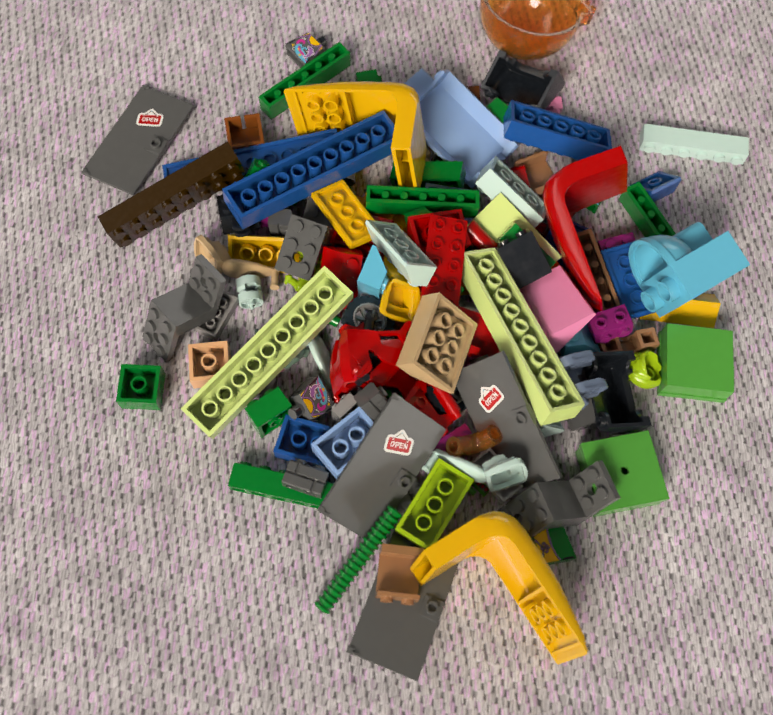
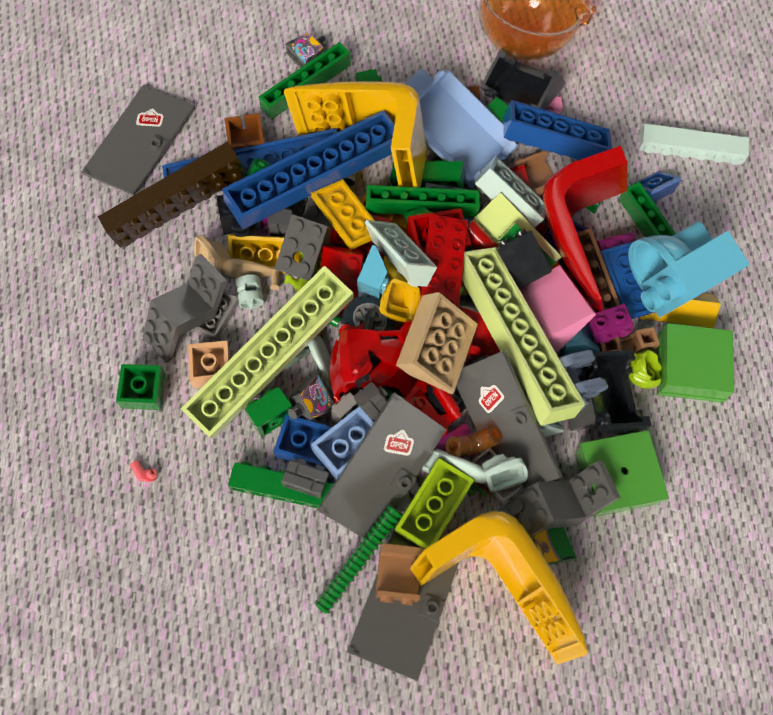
(143, 474): none -> coral arm

